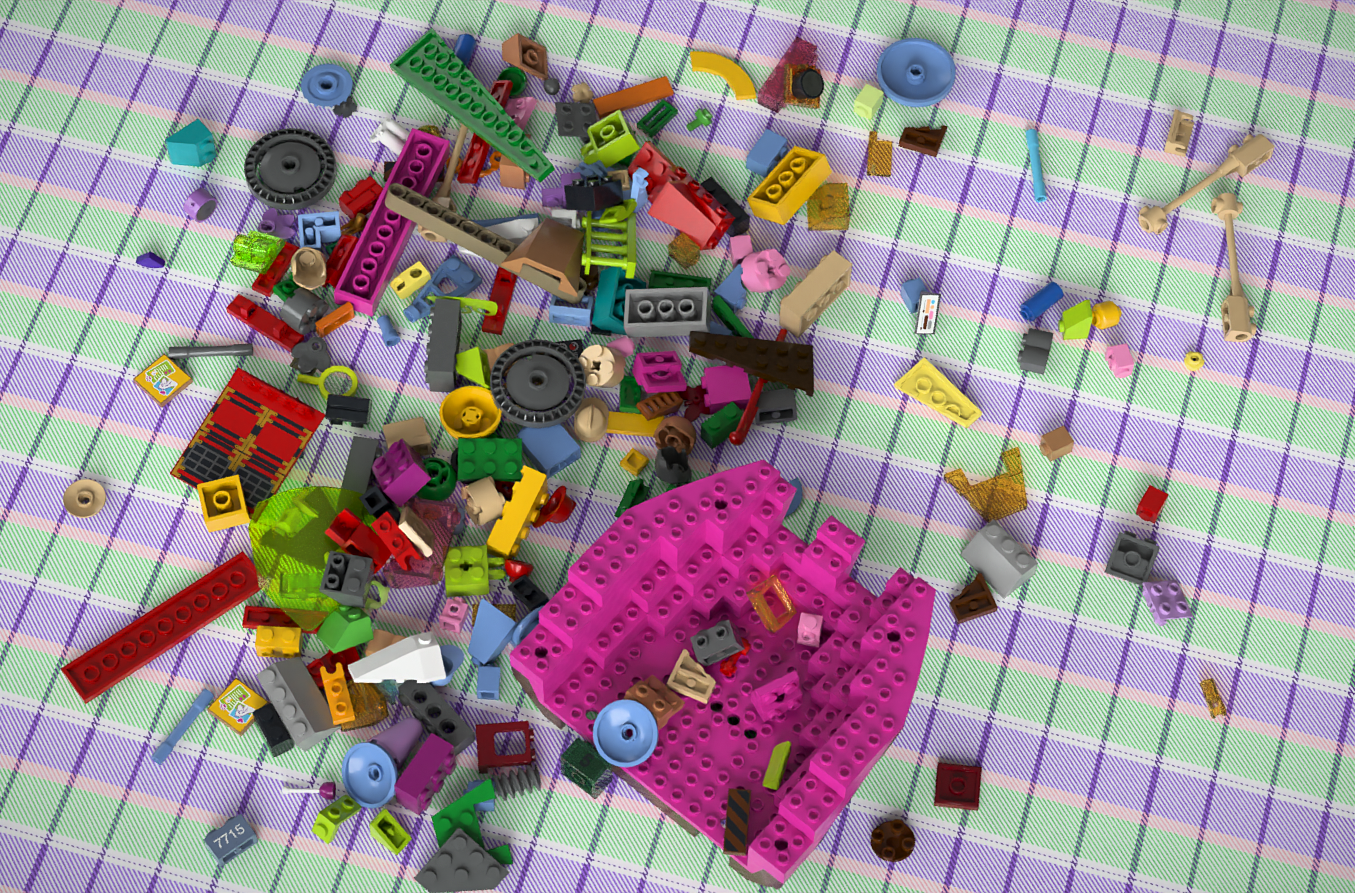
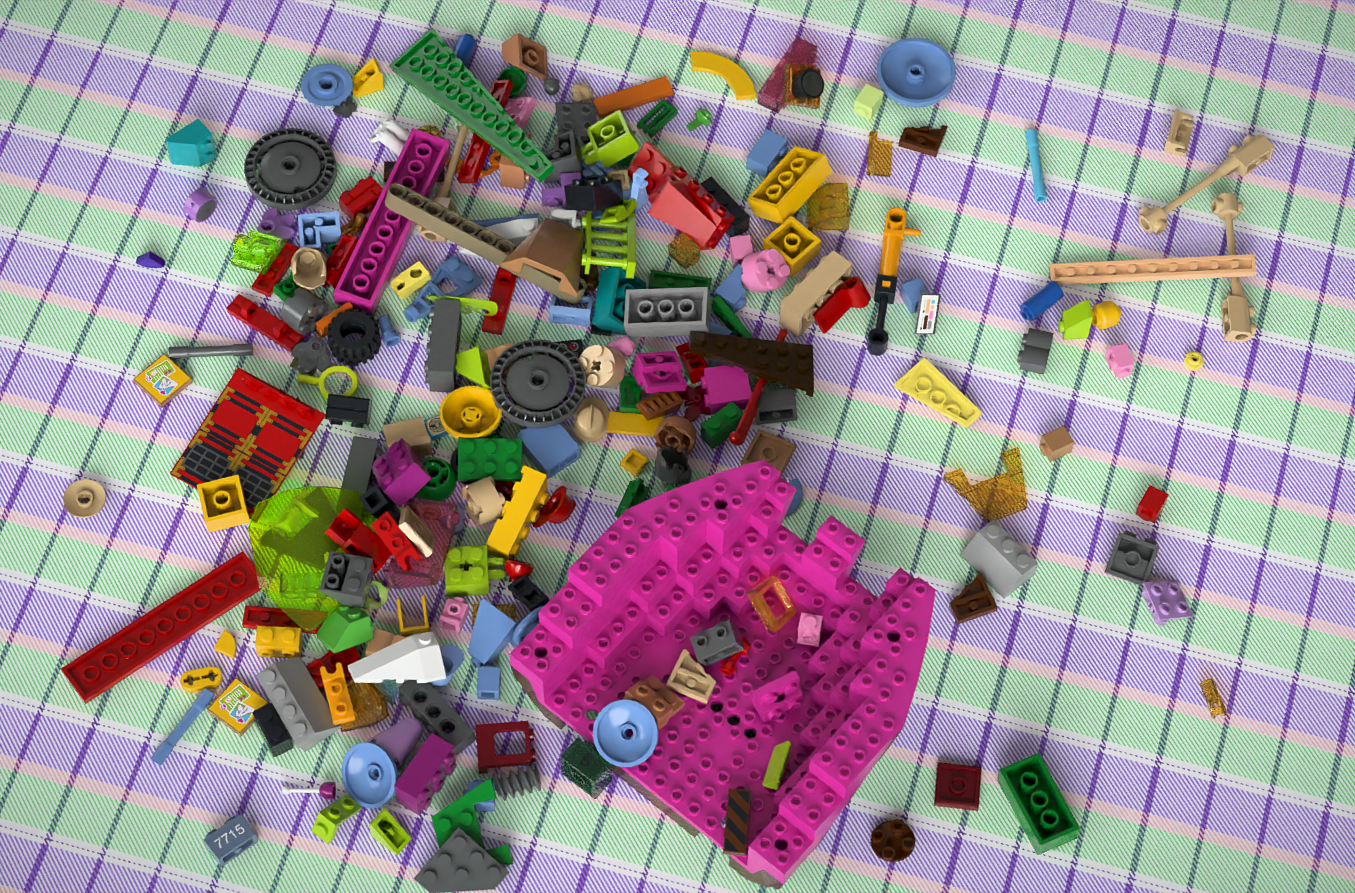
(201, 679): none -> yellow beam
(226, 645): none -> yellow tile
(350, 323): none -> black tyre
(368, 79): none -> yellow slope
(419, 629): none -> yellow piece
(435, 427): none -> tile
(565, 156): none -> dark grey brick
(695, 372): none -> red slope
(771, 449): none -> medium nougat tile
(794, 243): none -> yellow brick
(849, 294): none -> red door
(887, 275): none -> piece
(1038, 804): none -> green brick
(1153, 269): none -> light nougat plate

